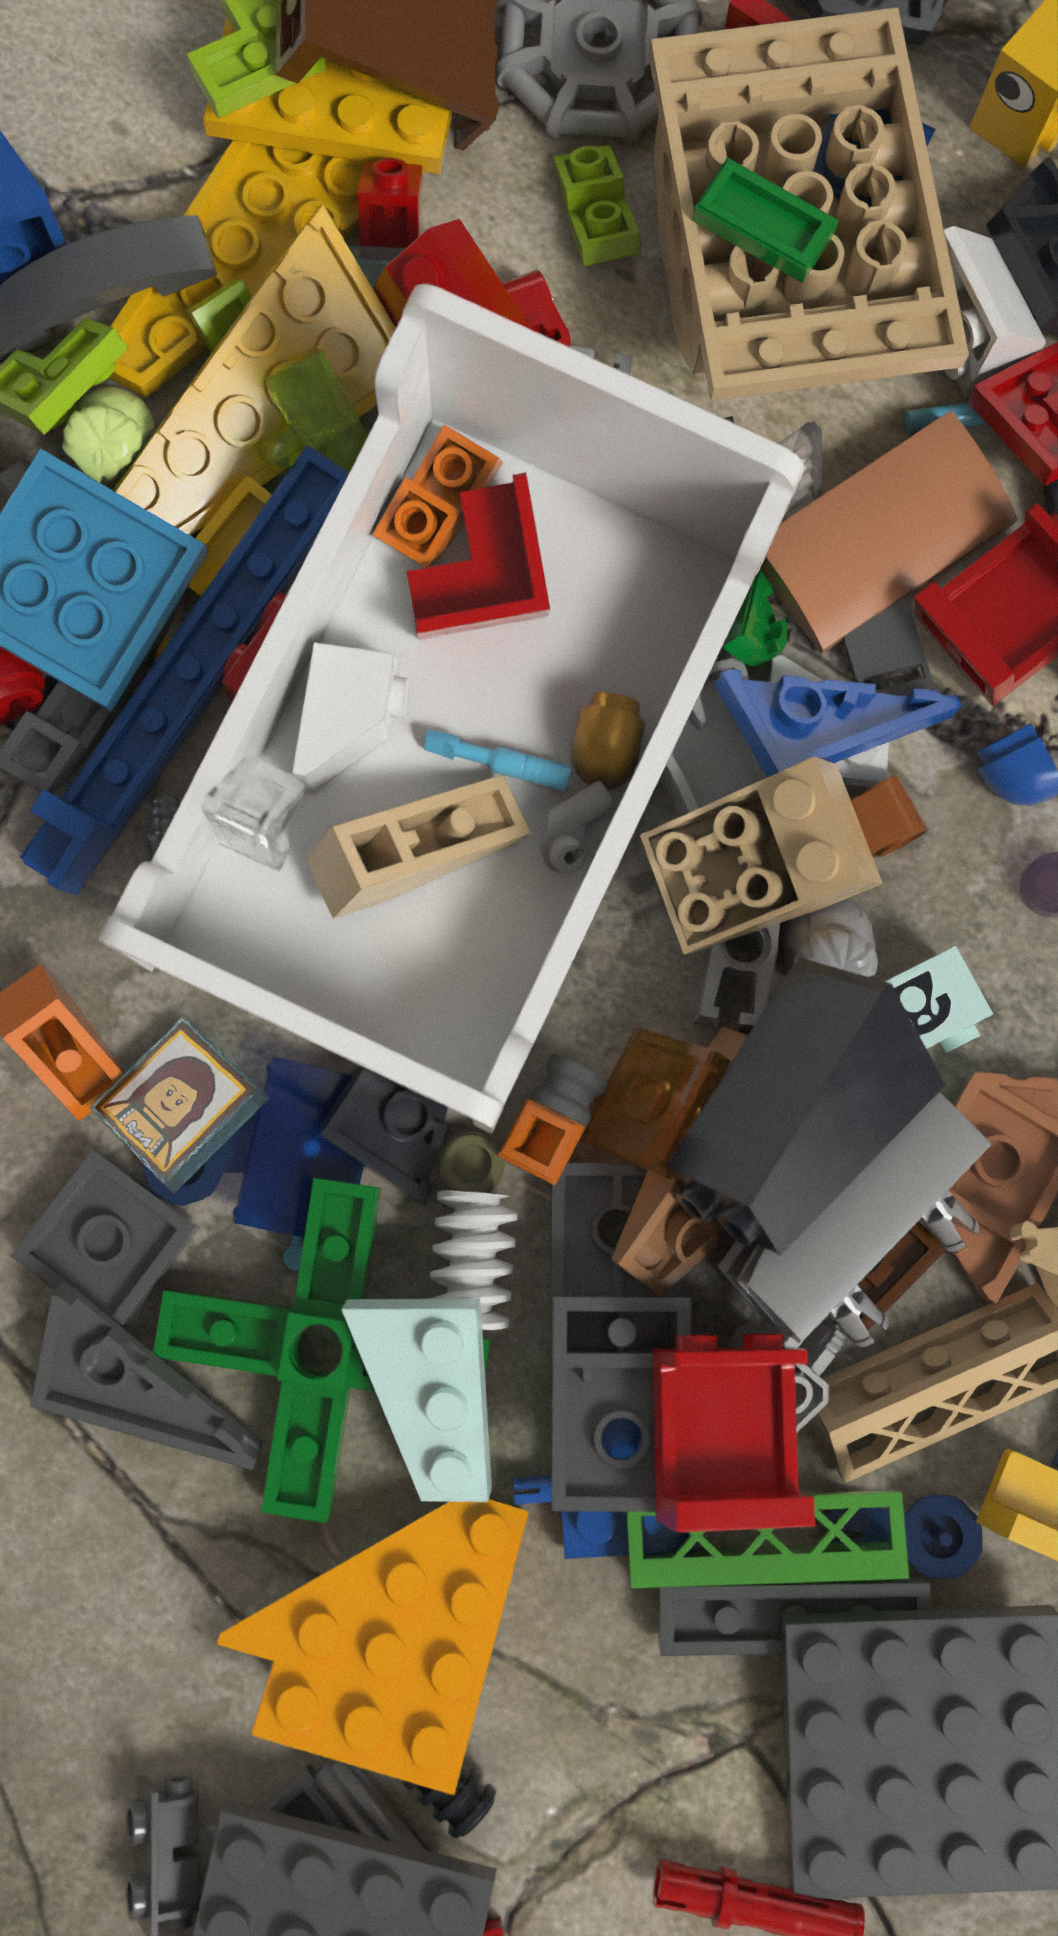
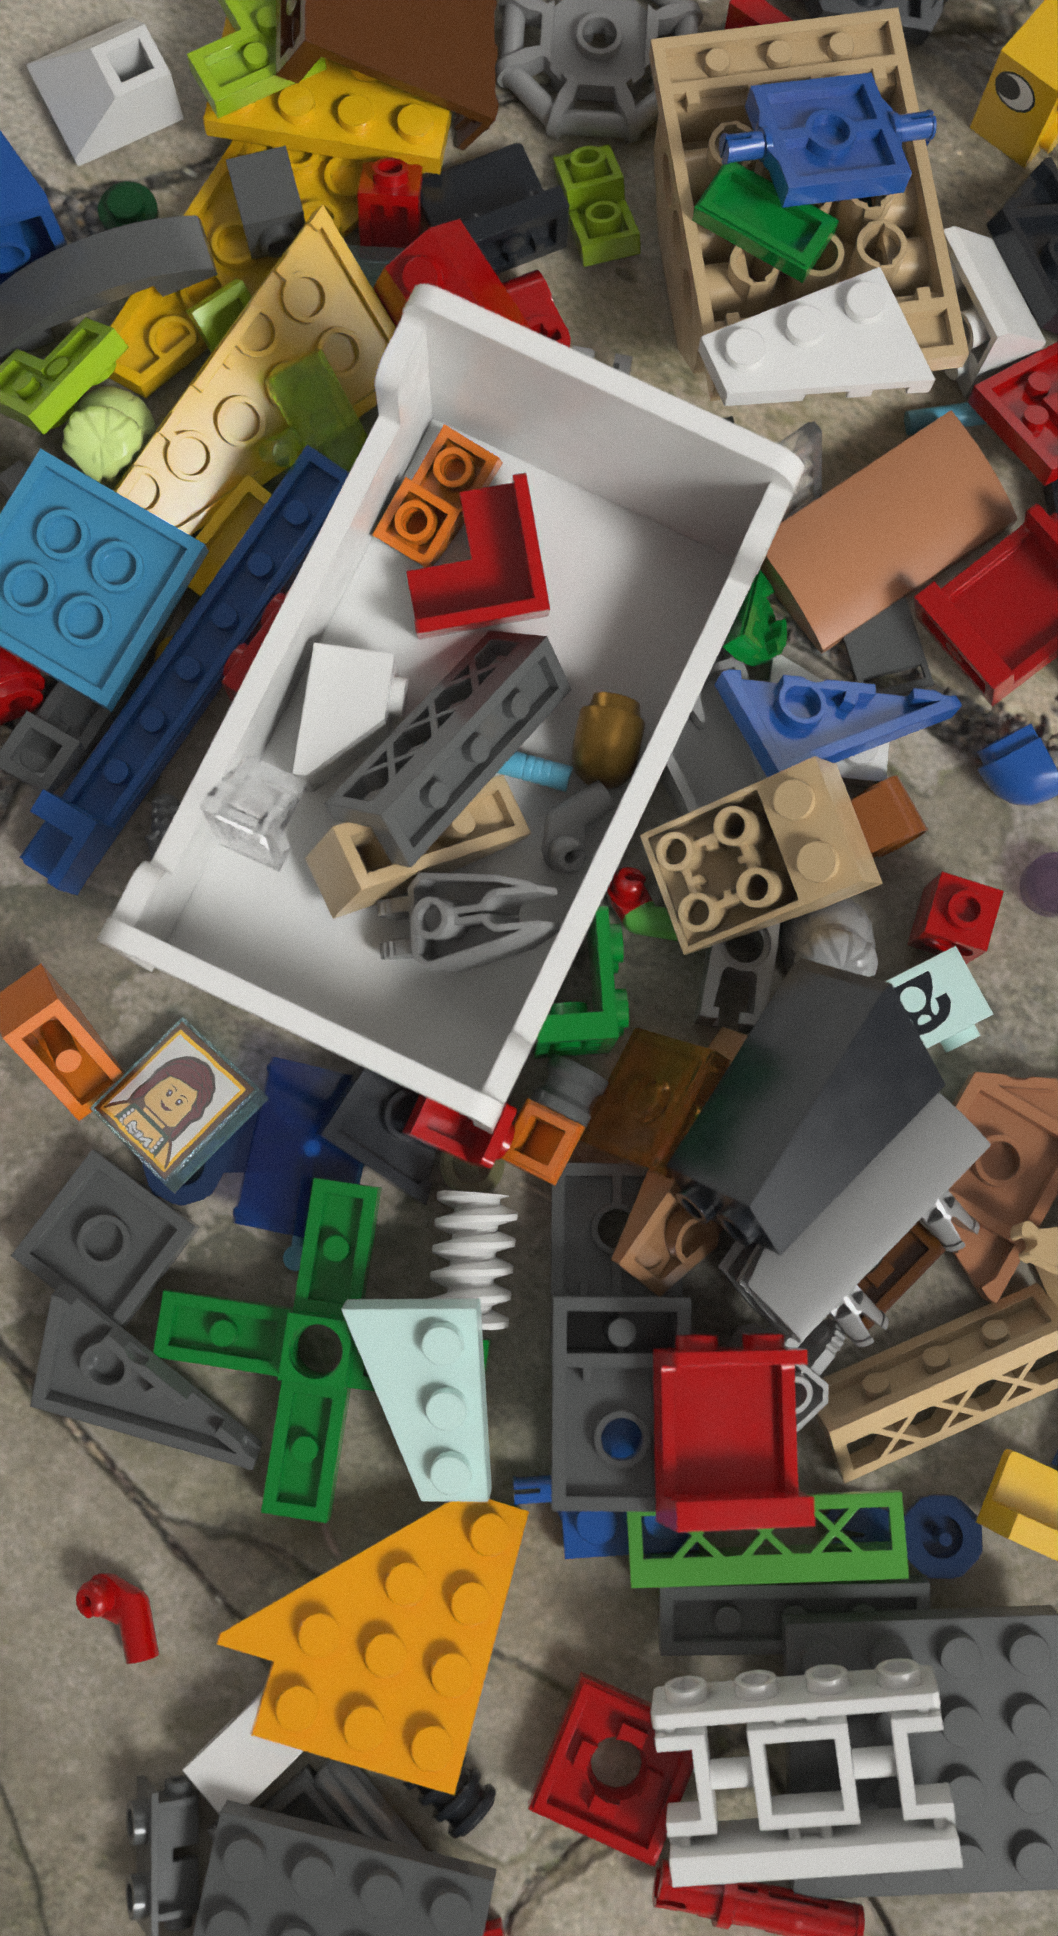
(107, 90): none -> white slope
(124, 1606): none -> red arm
(126, 204): none -> dark green plate
(238, 1764): none -> white slope
(267, 201): none -> dark grey brick
(457, 1135): none -> red bracket
(461, 747): none -> dark grey fence
(464, 920): none -> light grey hinge
(500, 207): none -> black bracket
(568, 1026): none -> green bracket
(570, 1794): none -> red piece
(636, 907): none -> arm
(805, 1831): none -> white fence
(824, 342): none -> white wing
(827, 139): none -> blue plate
(955, 914): none -> red brick

